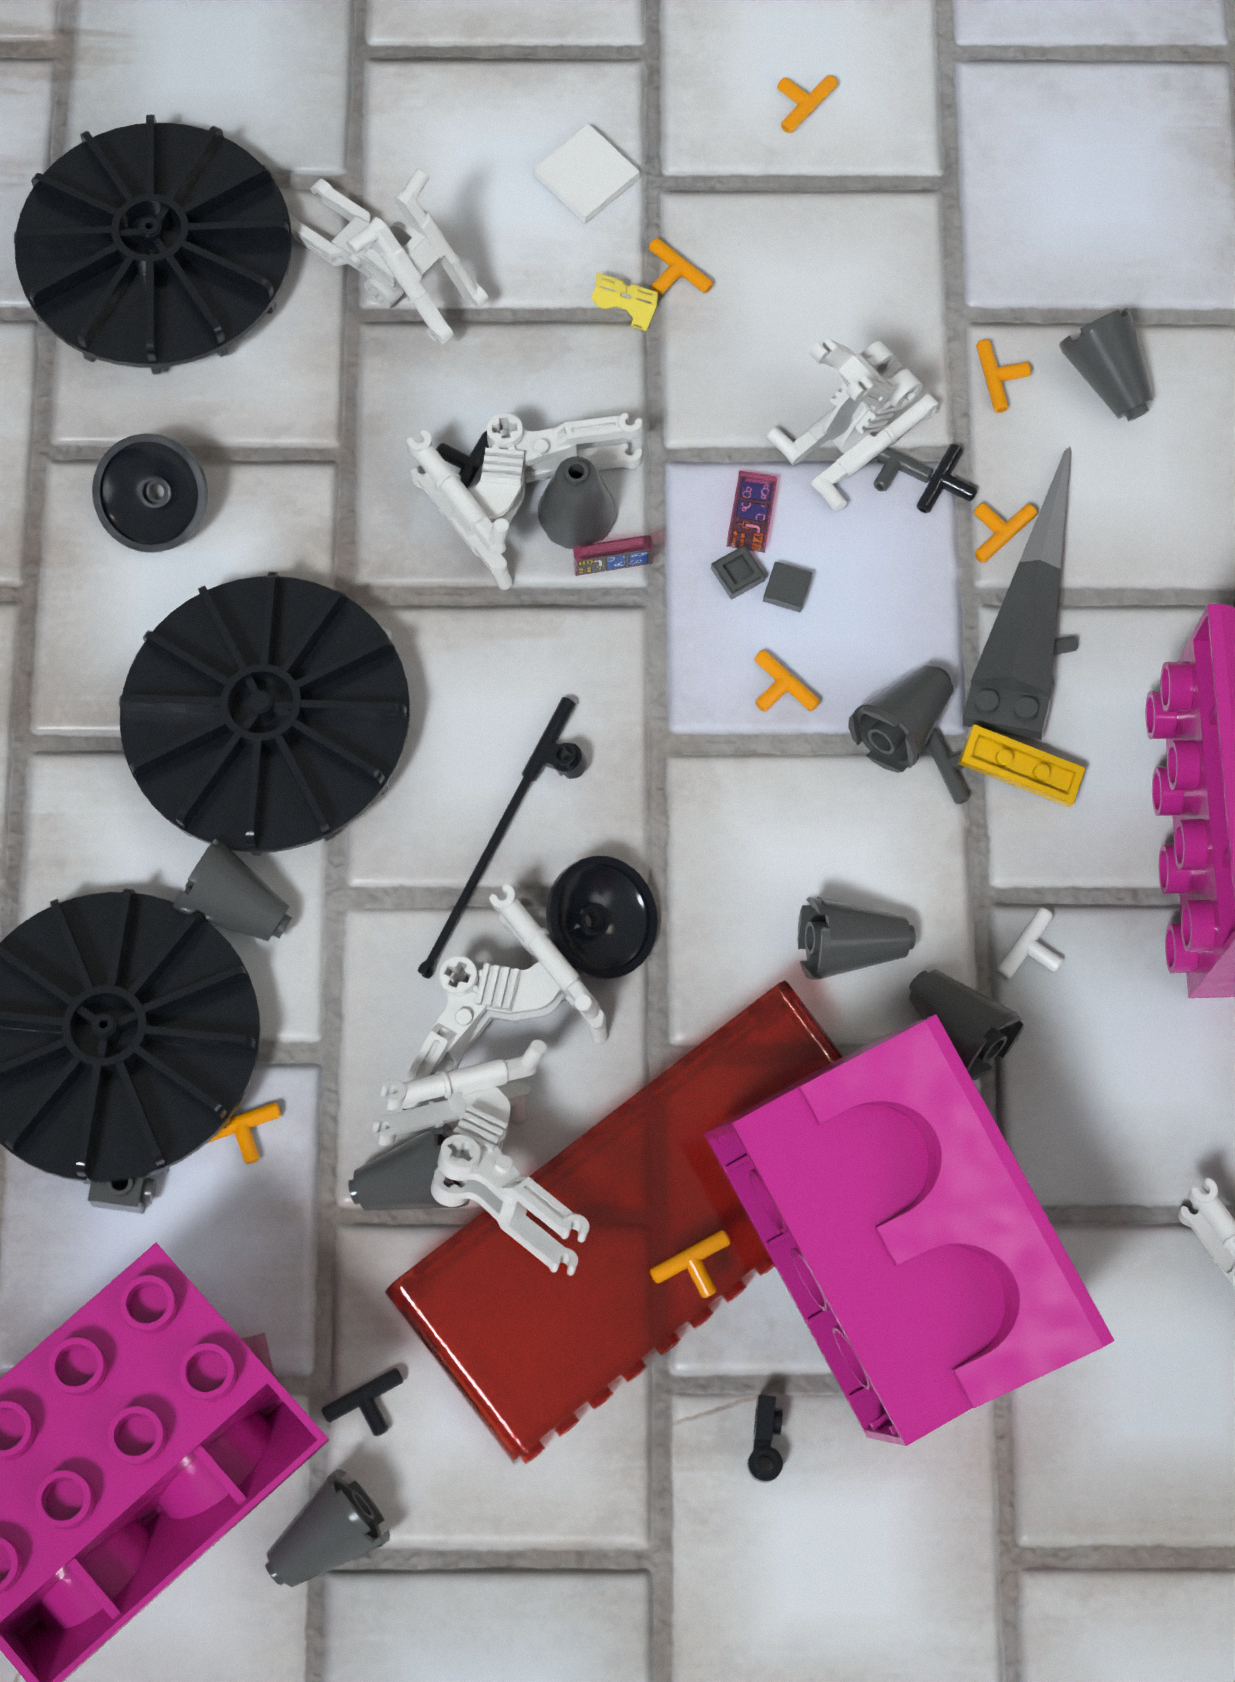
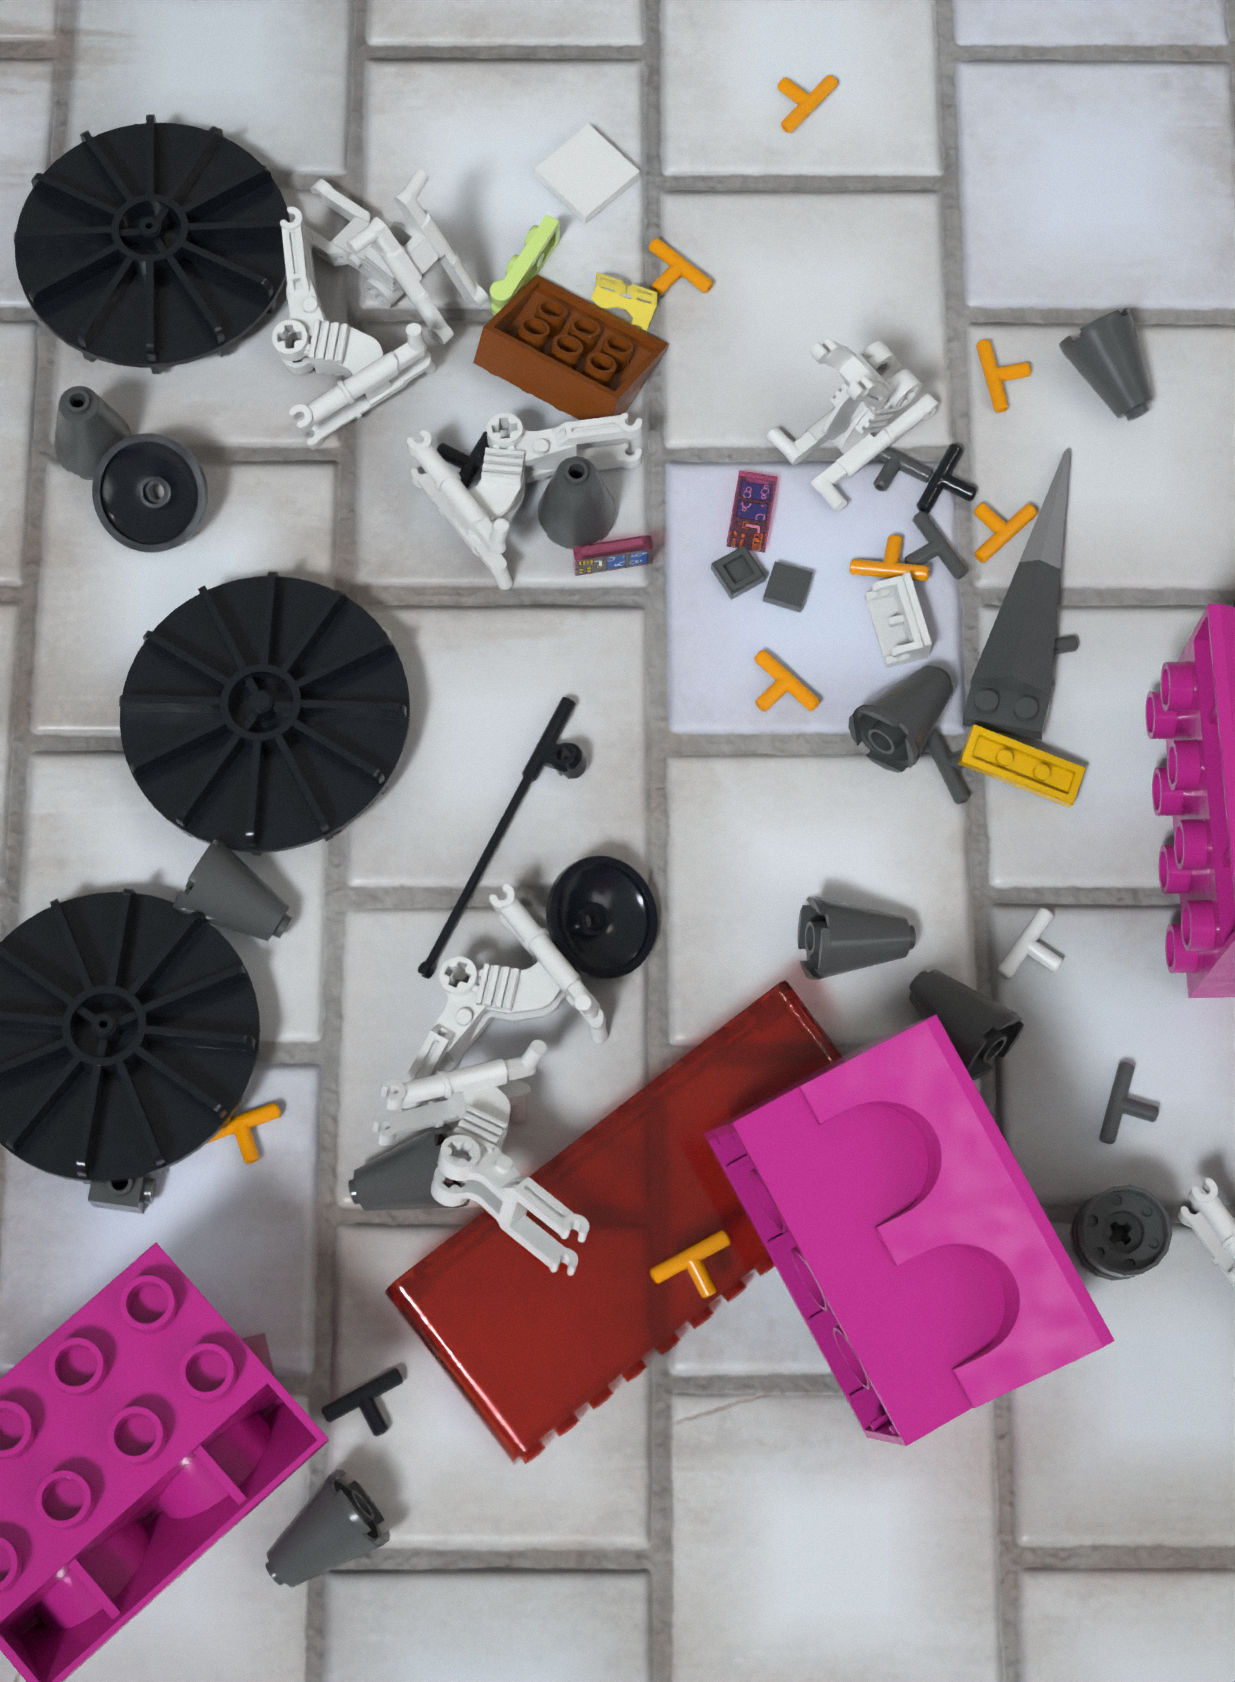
(86, 430): none -> dark grey cone
(336, 347): none -> white piece
(523, 267): none -> yellowish green plate
(568, 351): none -> dark orange slope
(767, 1422): black plate -> none
(890, 566): none -> light orange piece
(898, 621): none -> white hinge
(936, 546): none -> dark grey piece
(1121, 1104): none -> dark grey piece
(1144, 1237): none -> dark grey wheel

